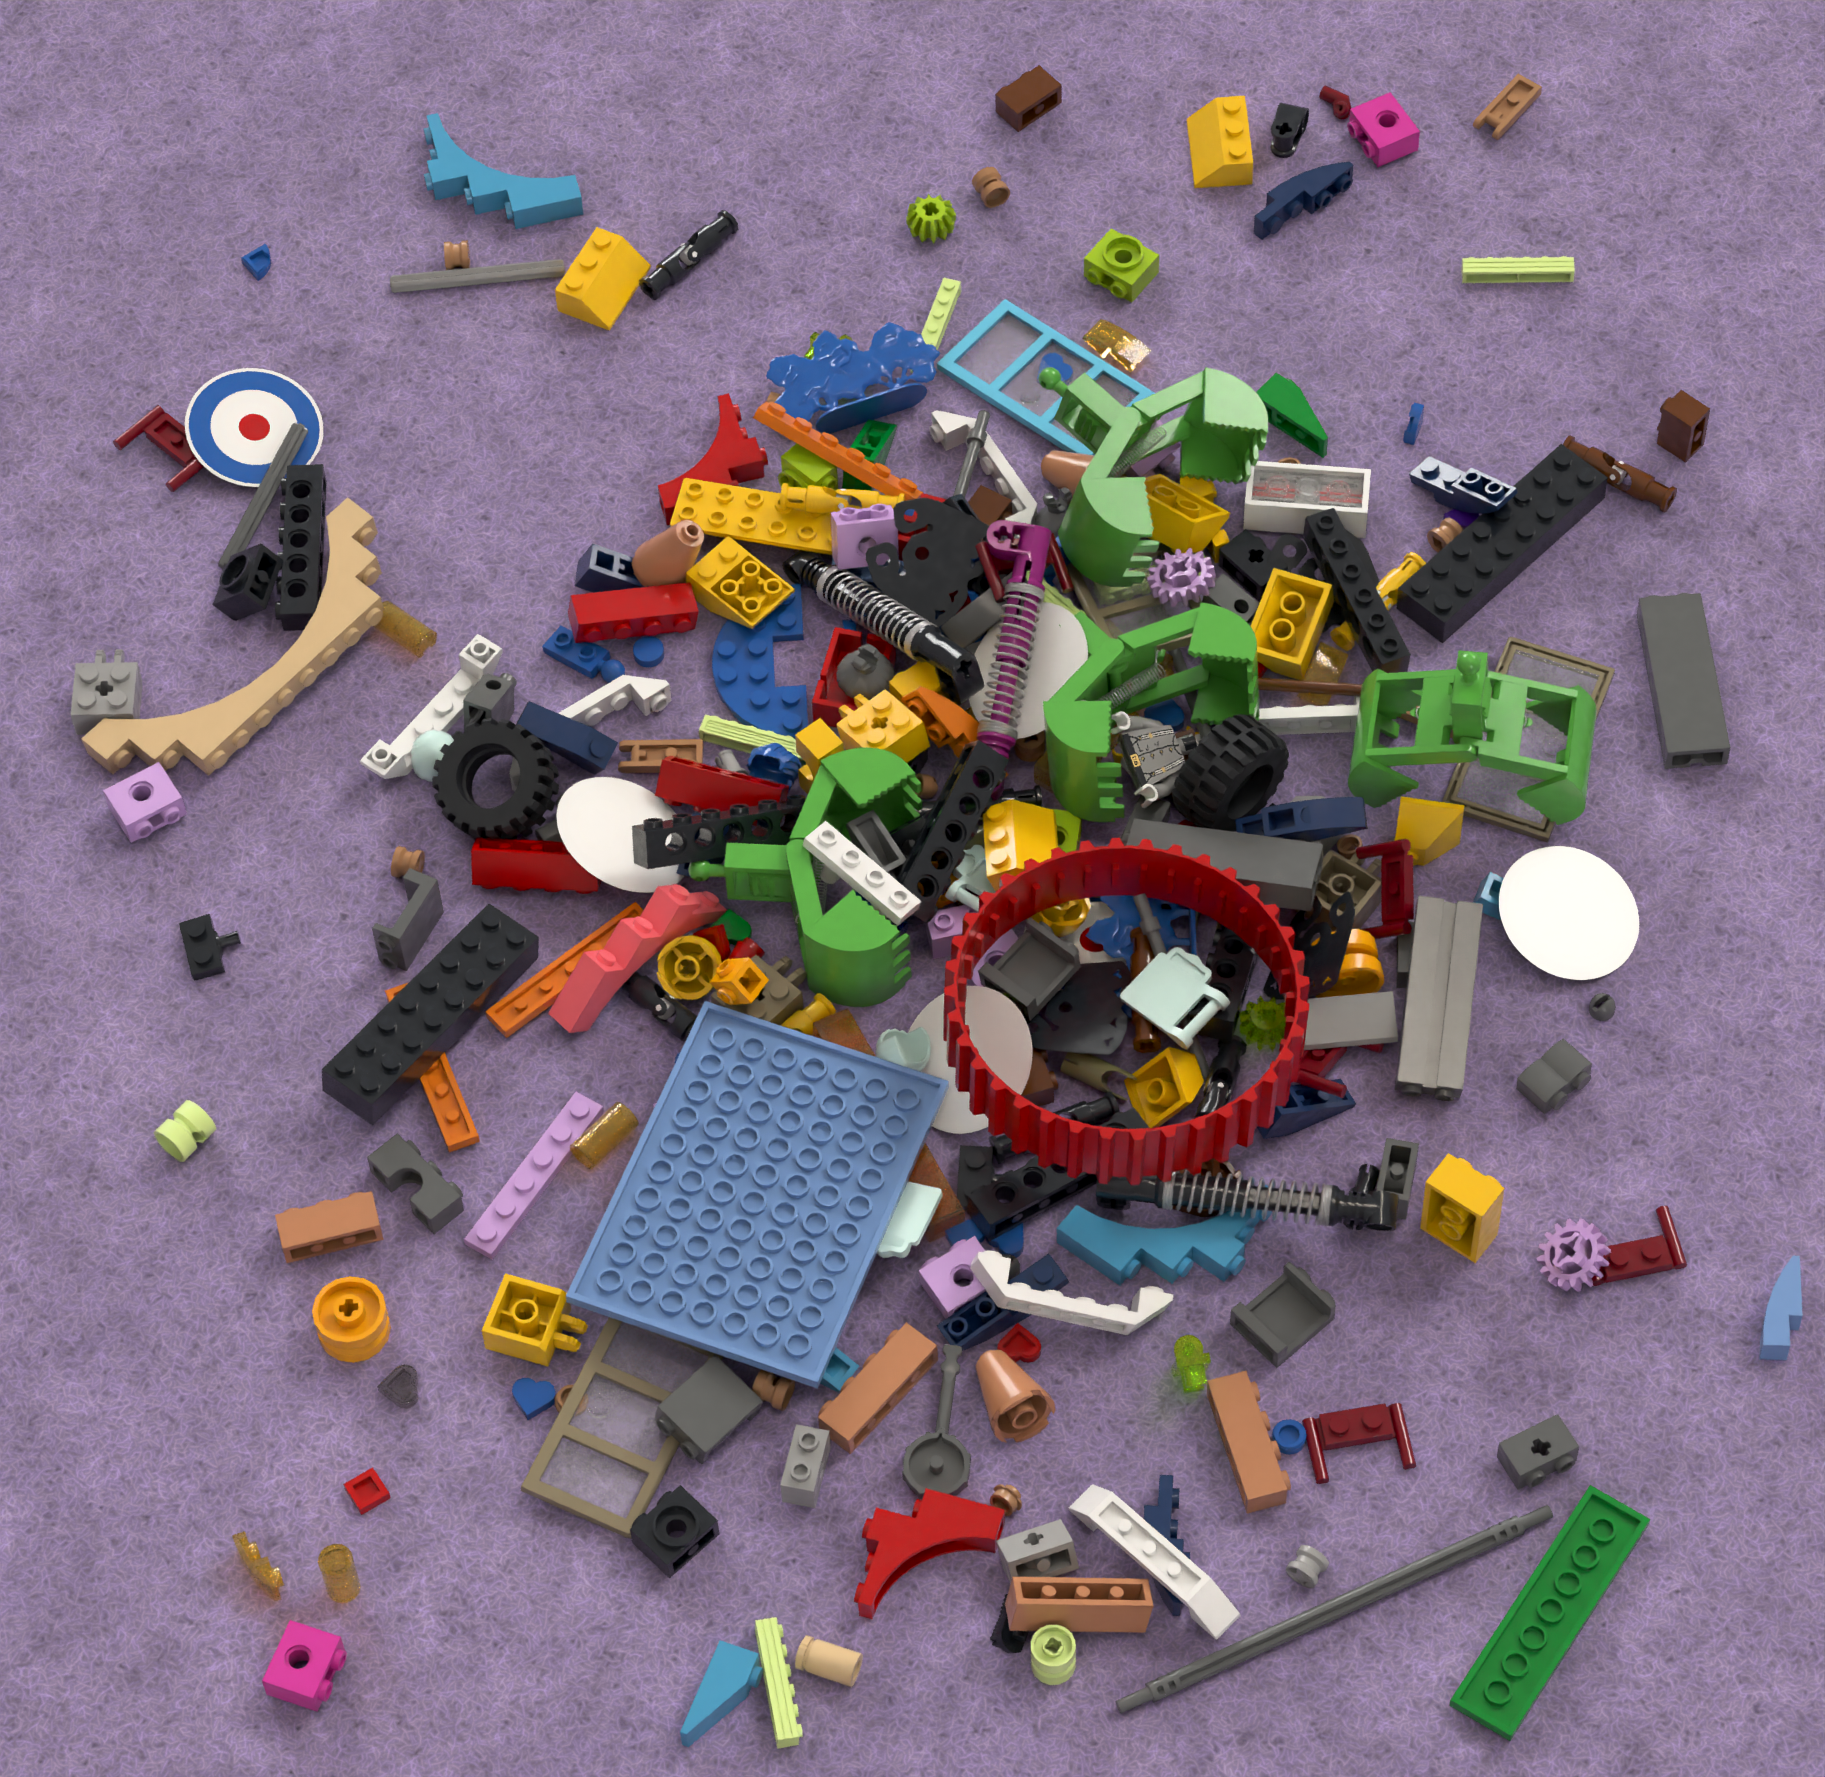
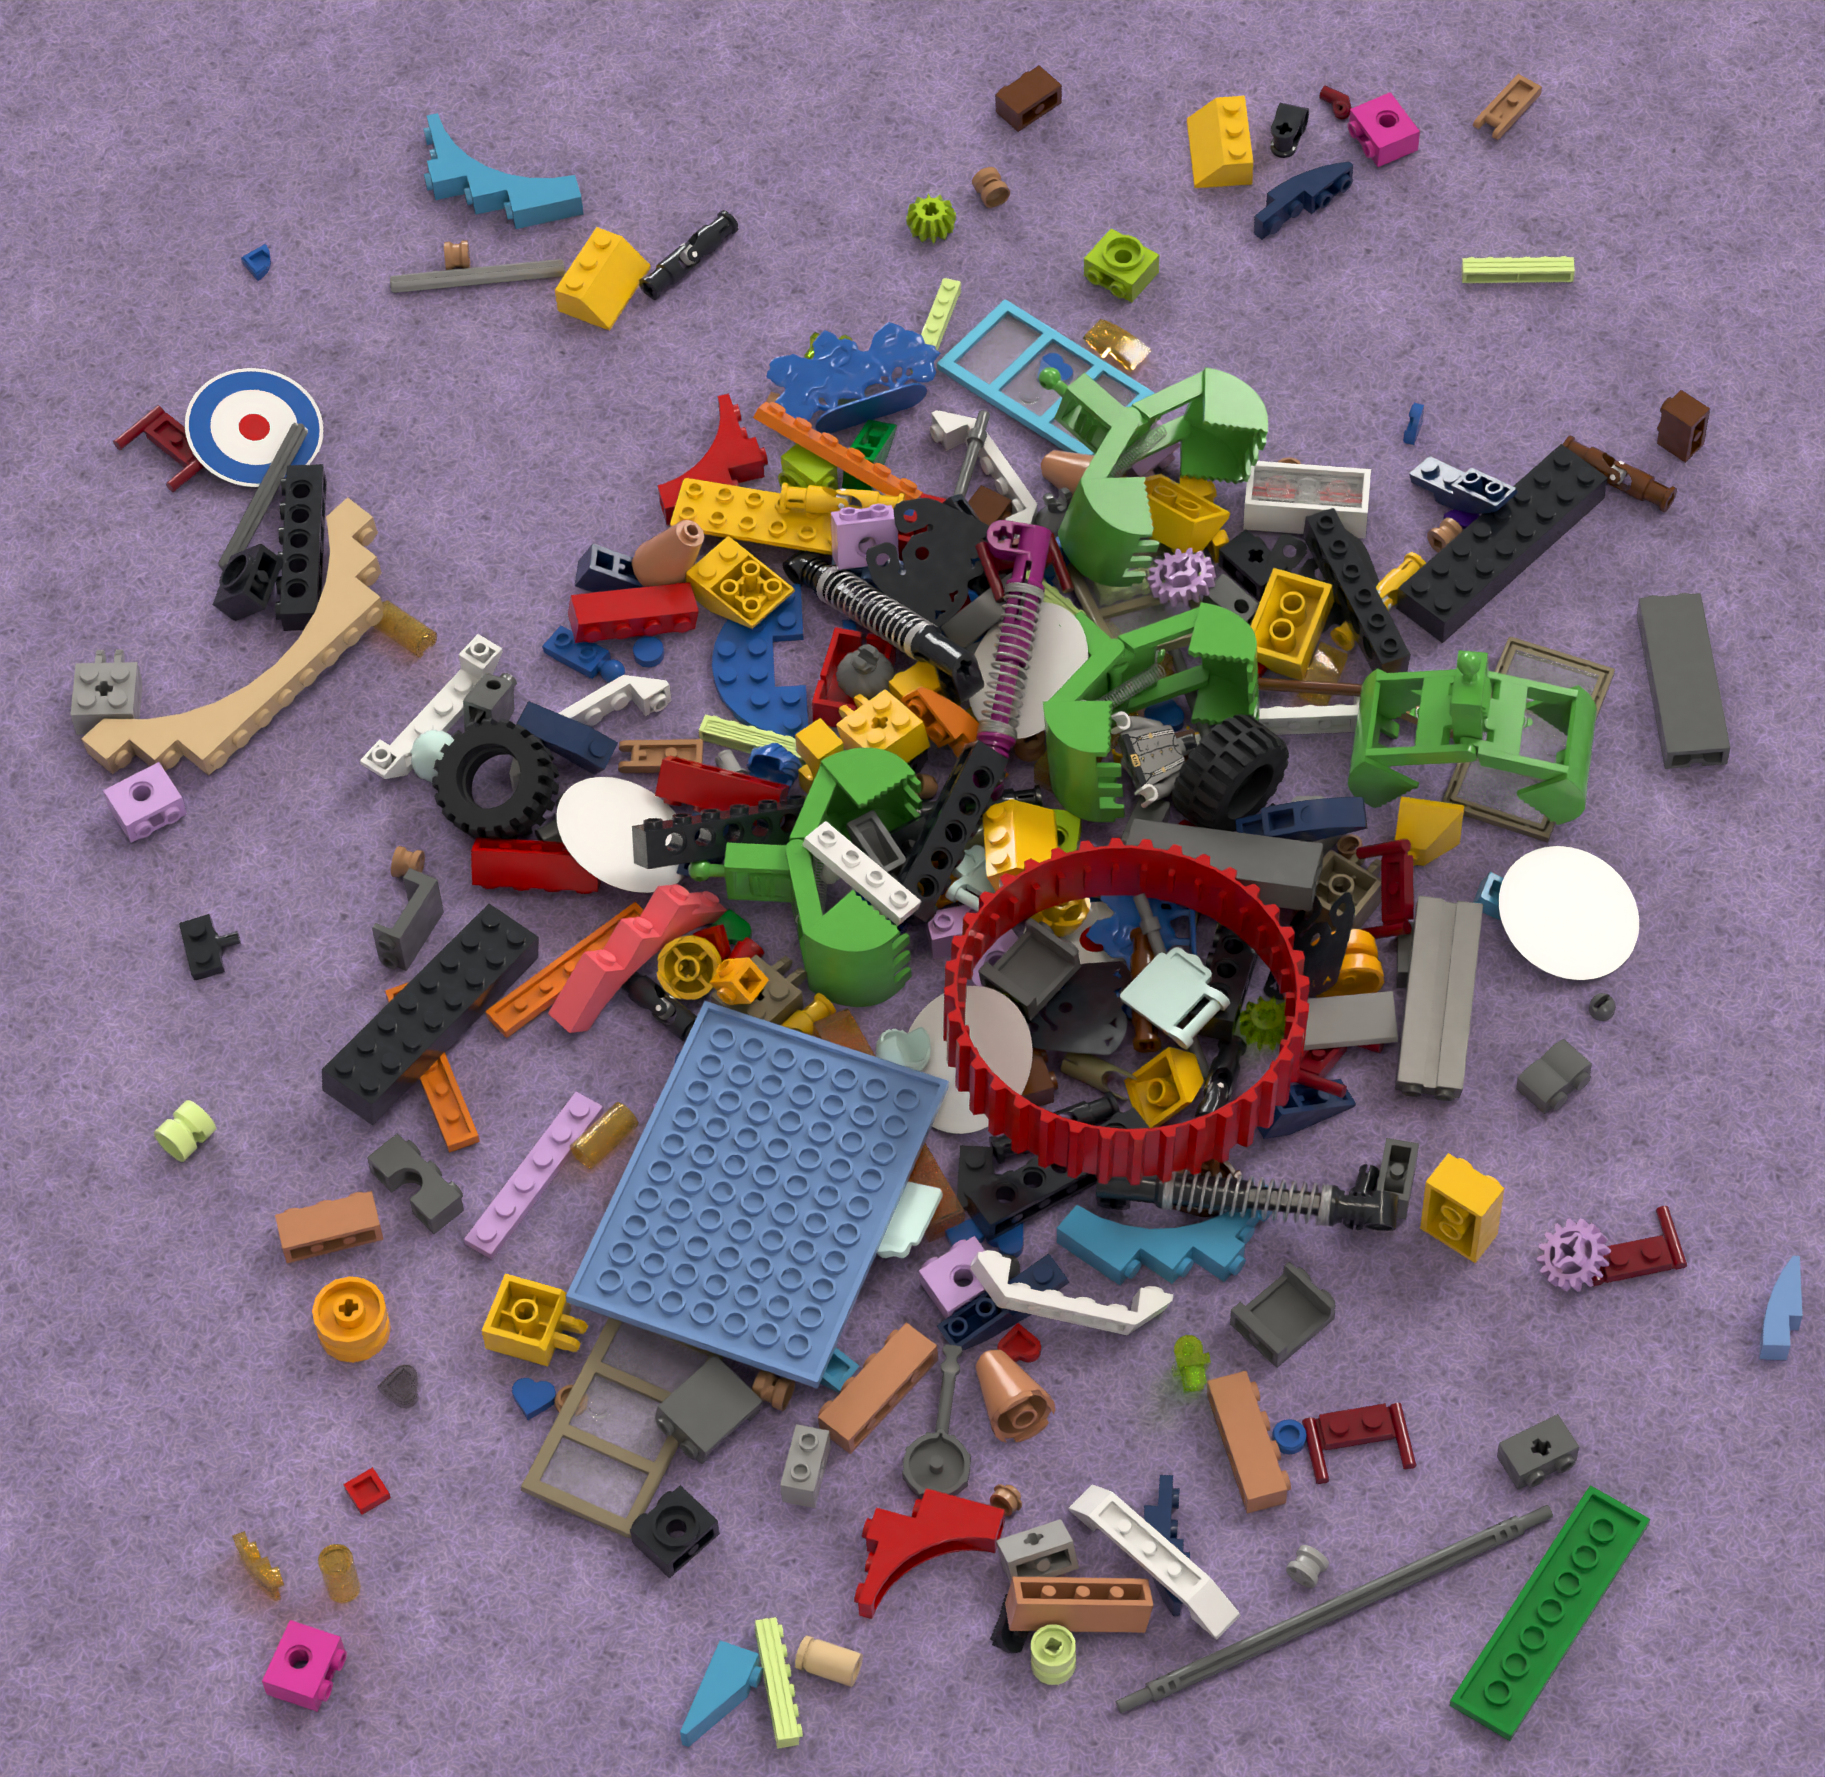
(1292, 414): green slope -> none

